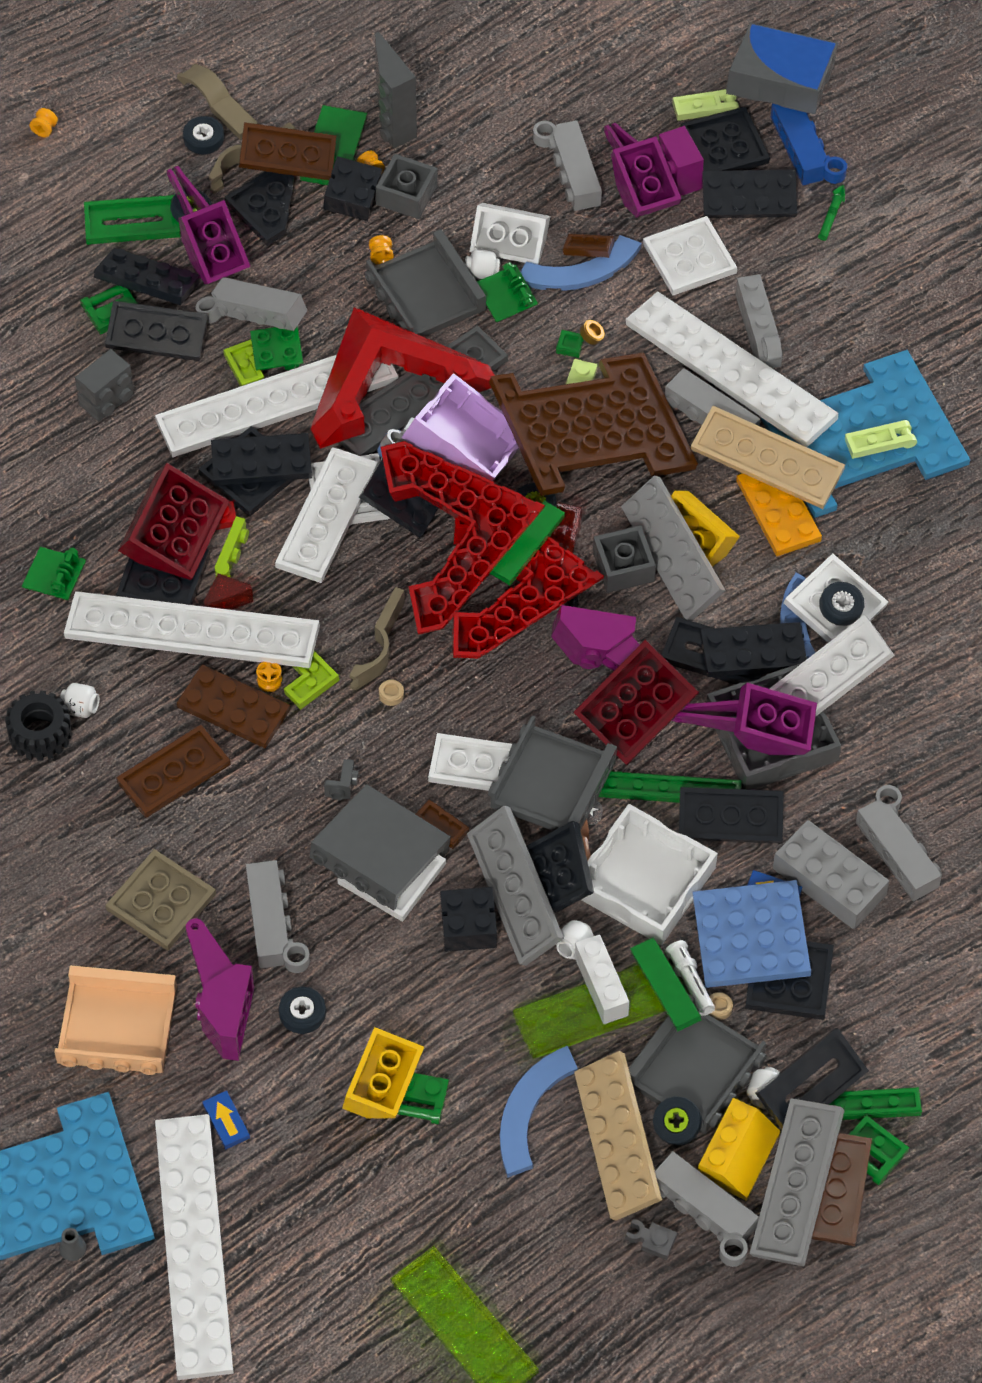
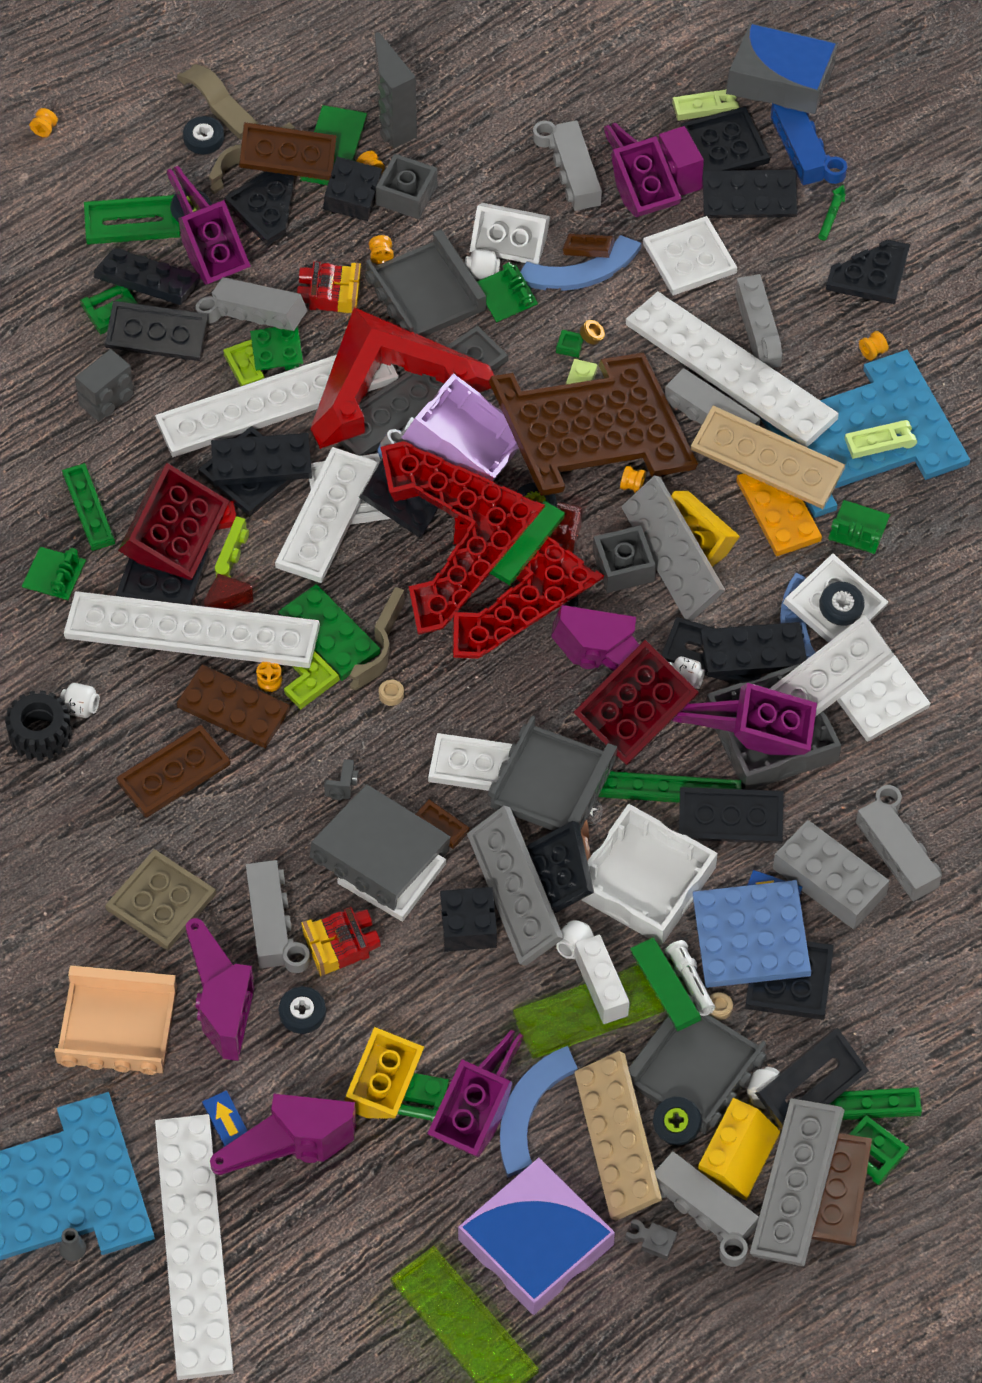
(88, 507): none -> green tile
(298, 1126): none -> magenta slope
(331, 286): none -> hips
(339, 638): none -> green plate
(339, 939): none -> hips
(476, 1100): none -> magenta slope
(536, 1235): none -> blue tile
(632, 479): none -> light orange wheel
(690, 670): none -> white head
(858, 527): none -> green hinge
(871, 273): none -> black plate
(873, 345): none -> light orange wheel
(883, 700): none -> white plate

